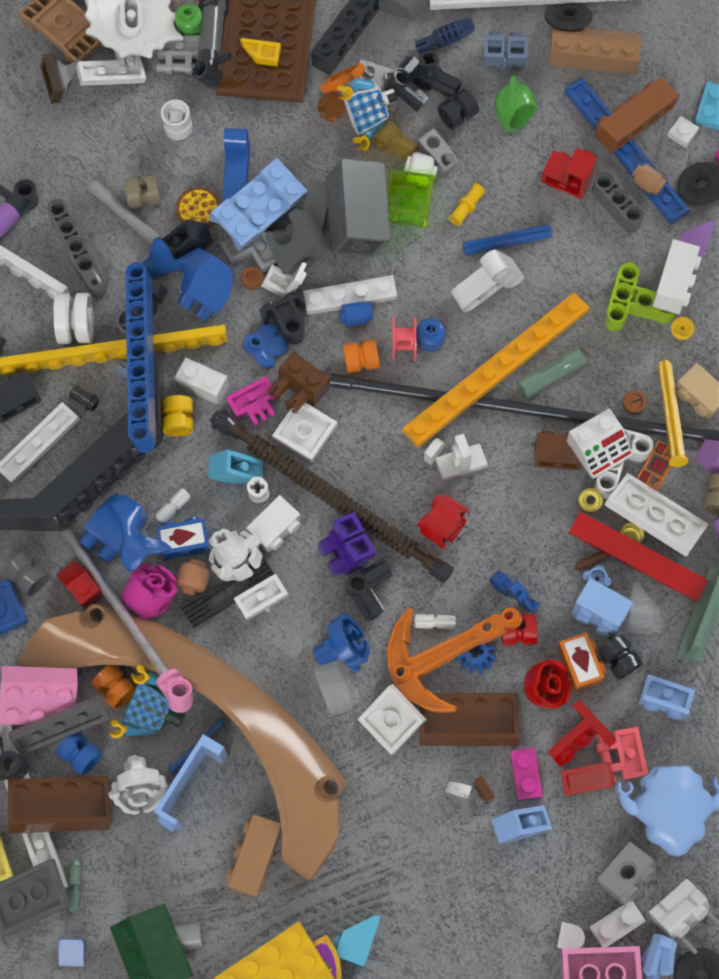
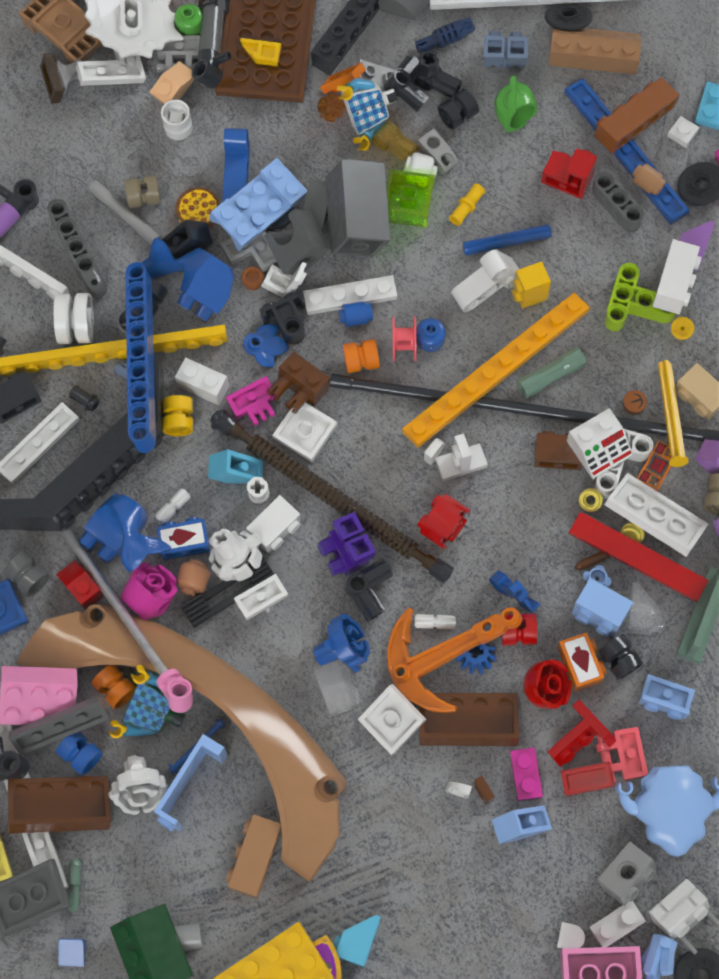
(172, 83): none -> light nougat slope
(531, 285): none -> yellow brick

